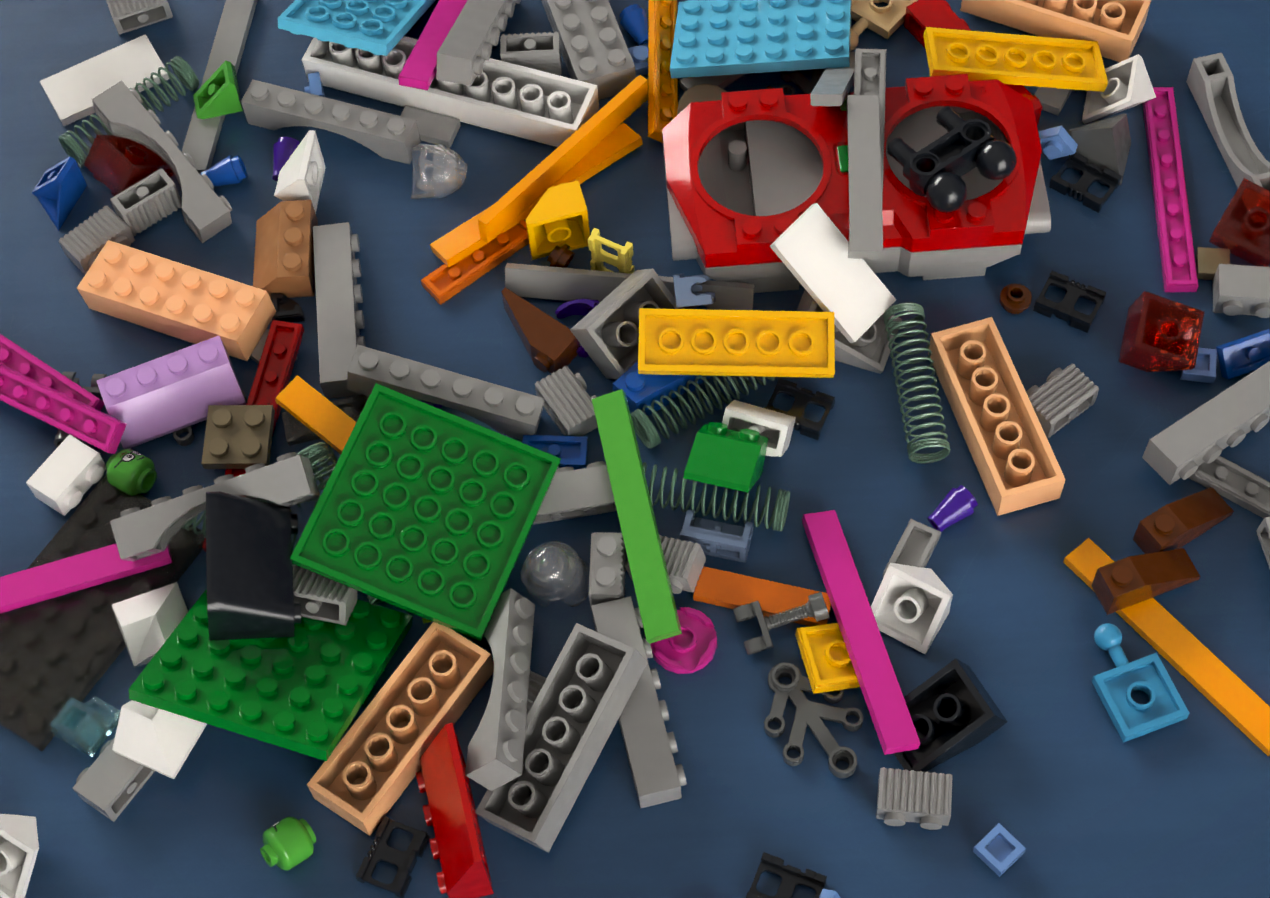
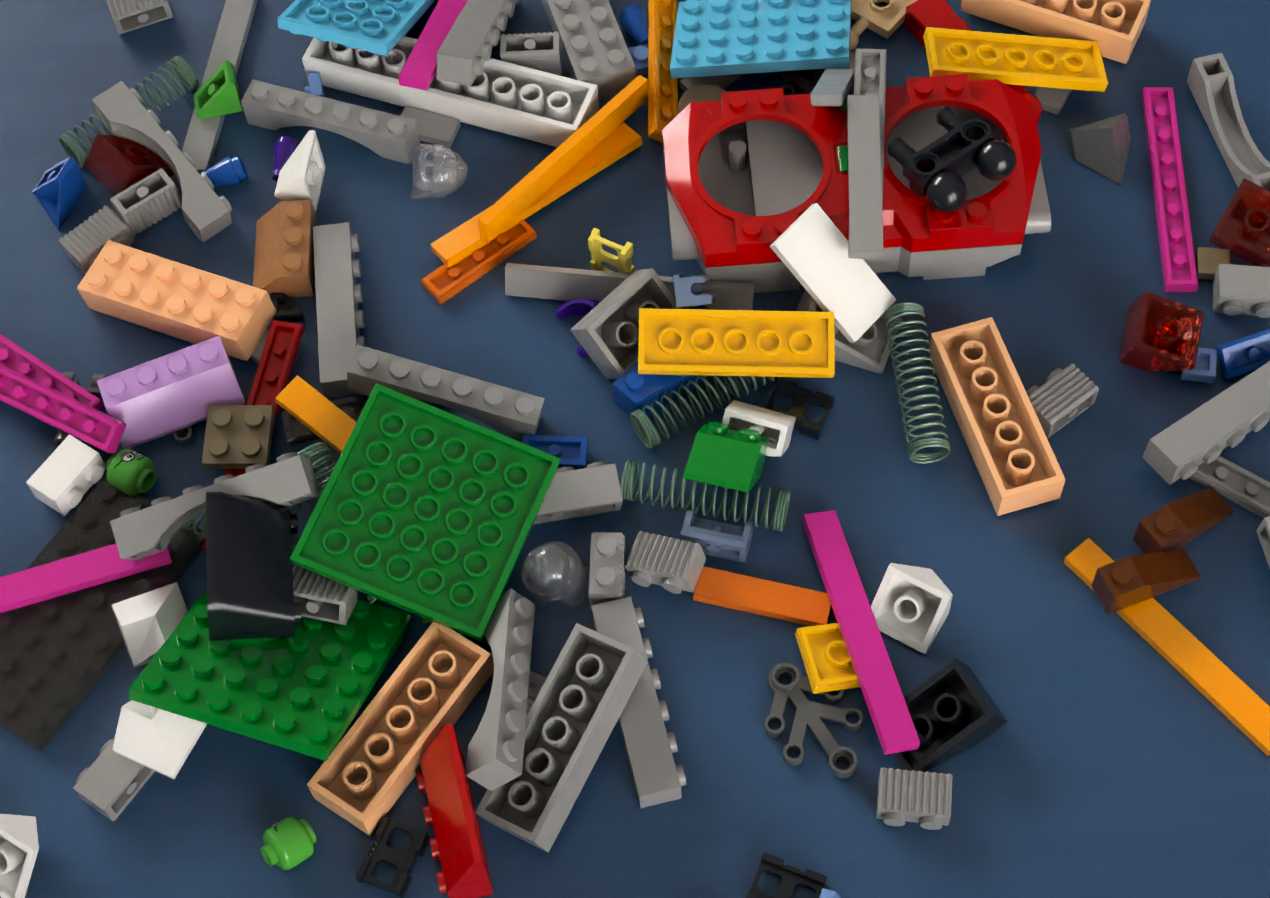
(75, 87): white tile -> none
(85, 724): clear light blue brick -> none
(545, 339): reddish brown slope -> none
(558, 220): yellow slope -> none
(561, 256): reddish brown plate -> none
(567, 402): light grey brick -> none
(636, 517): bright green tile -> none
(692, 648): dark pink tile -> none
(813, 608): dark grey bar -> none
(915, 545): light grey tile -> none
(953, 508): dark purple cone -> none
(999, 849): medium blue plate -> none
(1015, 305): reddish brown plate -> none
(1057, 142): medium blue plate -> none
(1065, 309): black piece -> none
(1090, 174): black piece -> none
(1126, 88): white slope -> none
(1142, 674): dark azure plate -> none

